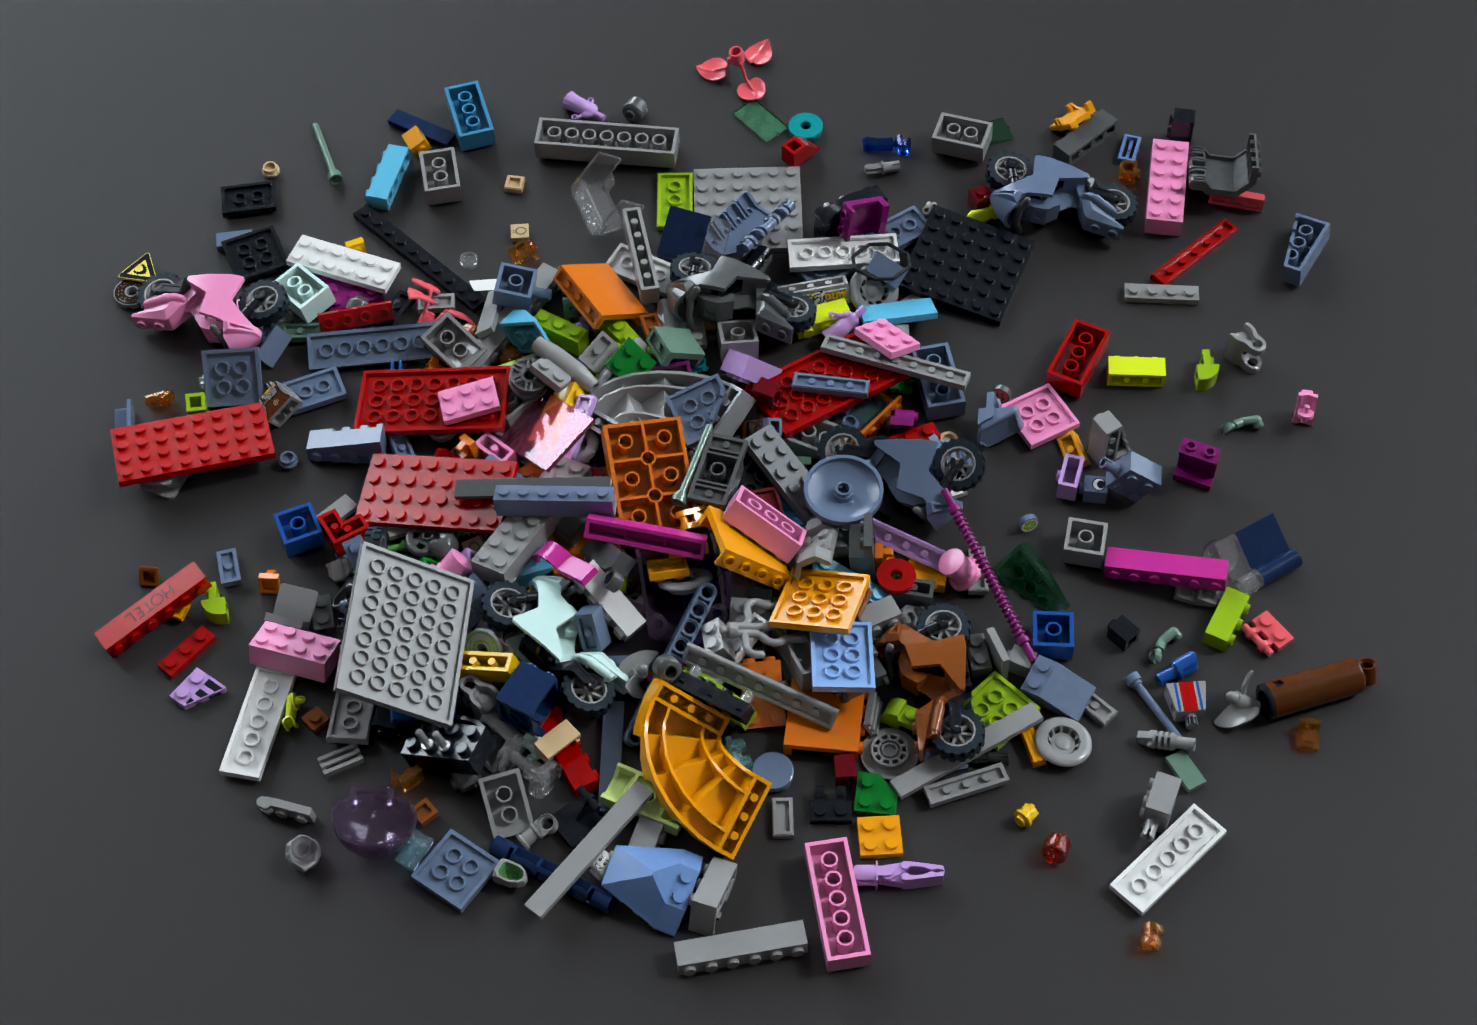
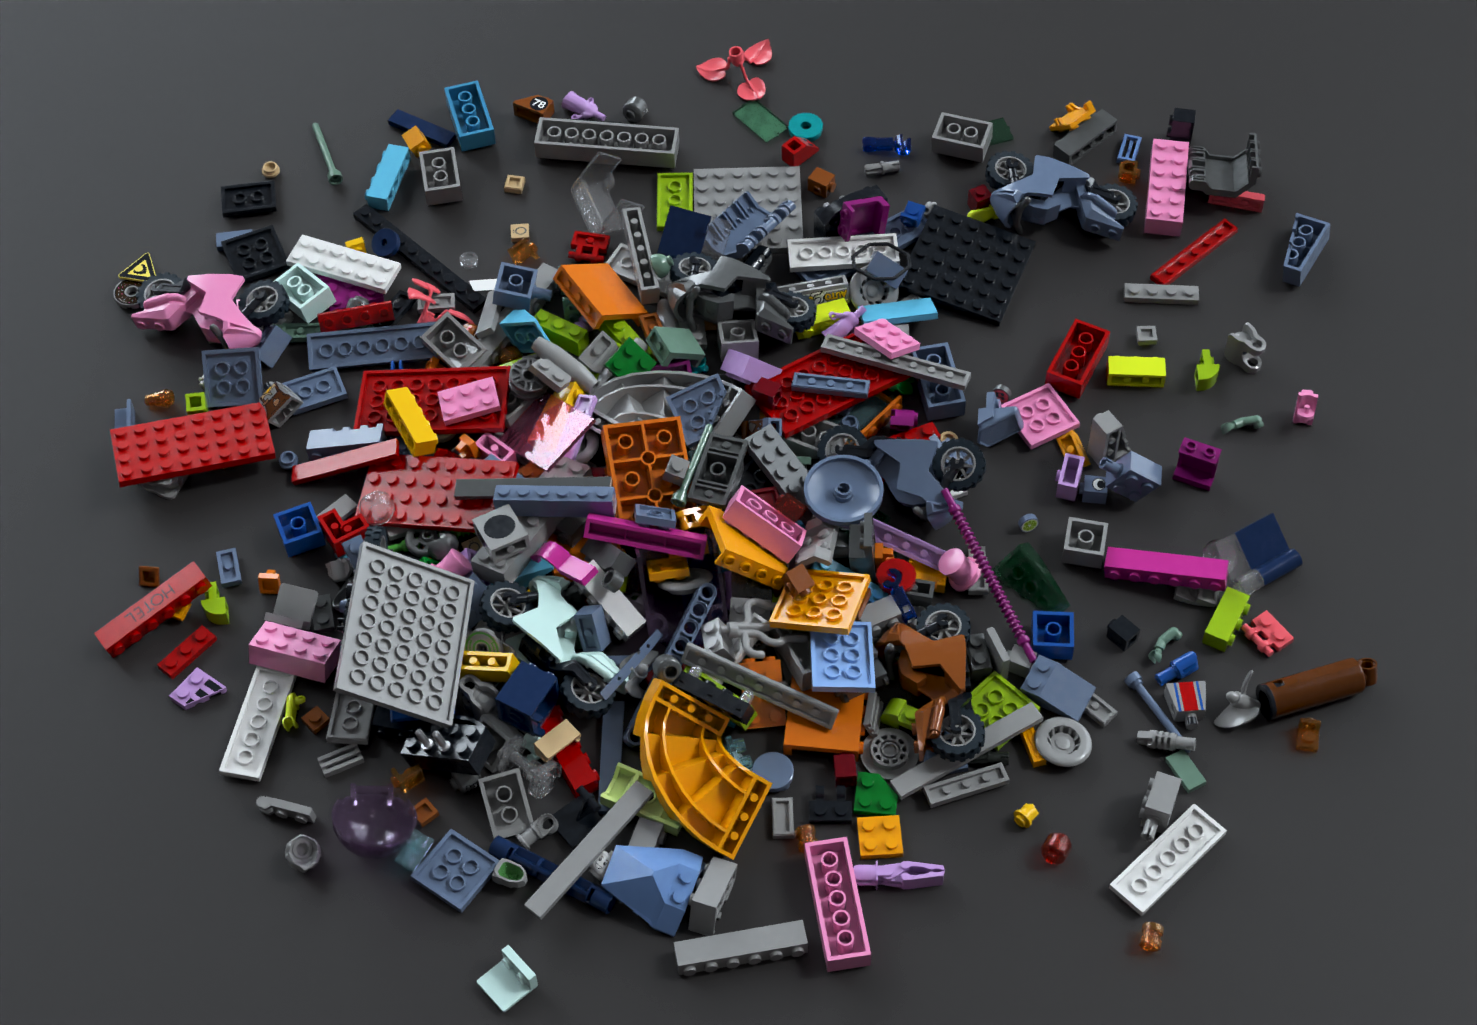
(345, 461): none -> tile
(377, 508): none -> clear helmet
(379, 240): none -> dark blue piece
(410, 421): none -> yellow brick
(501, 533): none -> light grey brick
(508, 980): none -> light aqua bracket
(533, 108): none -> dark orange slope
(589, 242): none -> red plate
(633, 662): none -> sand blue piece
(657, 516): none -> sand blue plate
(661, 264): none -> sand green brick
(676, 470): none -> light grey brick
(791, 507): none -> clear red brick
(798, 582): none -> dark orange brick
(805, 834): none -> clear orange wheel
(821, 182): none -> dark orange brick
(899, 594): none -> clear blue piece
(912, 214): none -> blue bracket
(1146, 335): none -> light grey plate

